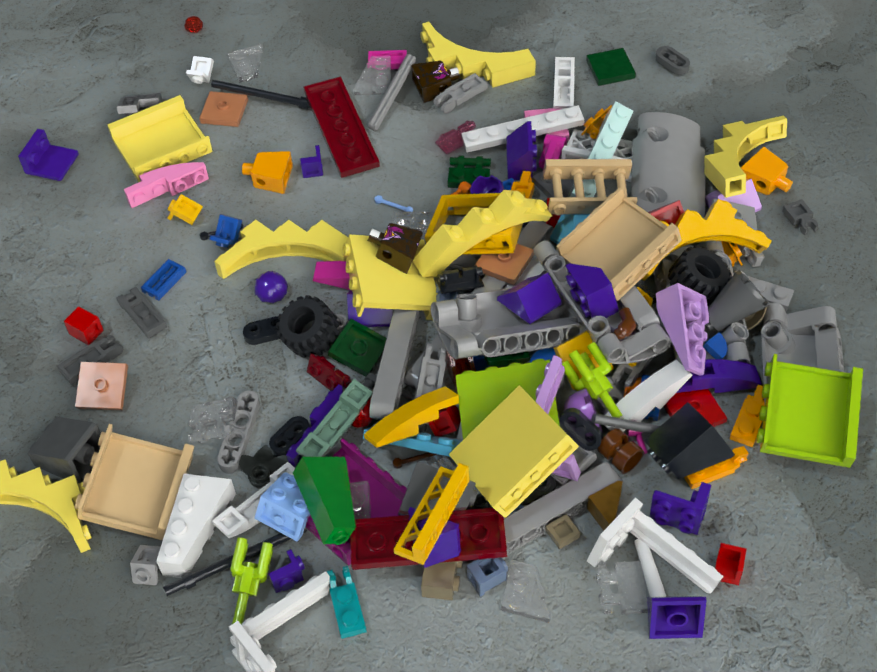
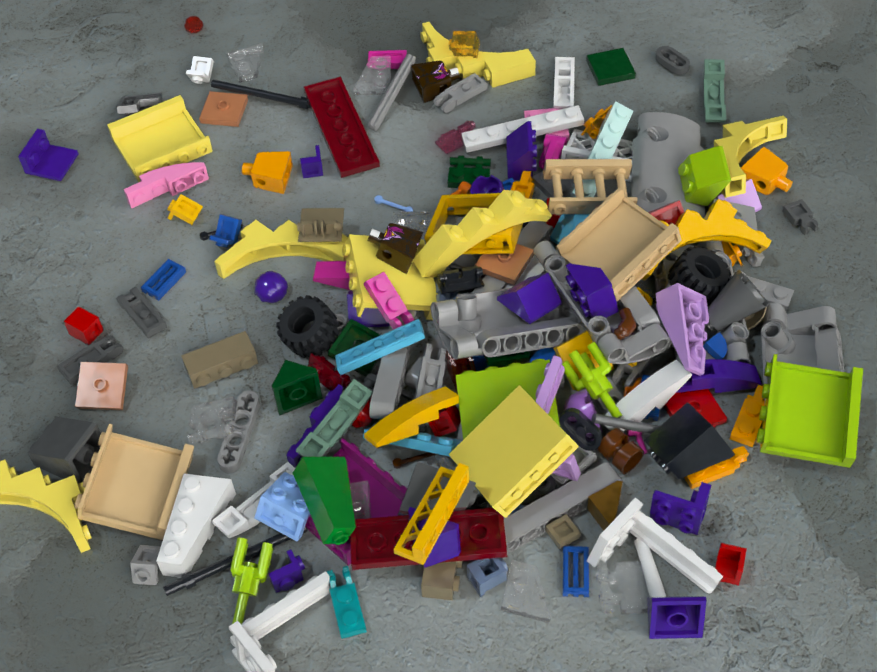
(219, 359): none -> dark tan brick
(261, 331): black plate -> none
(261, 464): pearl dark grey plate -> none
(287, 435): black plate -> none
(295, 387): none -> dark green slope
(321, 225): none -> dark tan hinge
(379, 346): none -> medium azure tile
(388, 300): none -> dark pink hinge
(464, 43): none -> clear yellow brick
(575, 590): none -> blue tile
(704, 175): none -> lime slope
(714, 91): none -> sand green slope

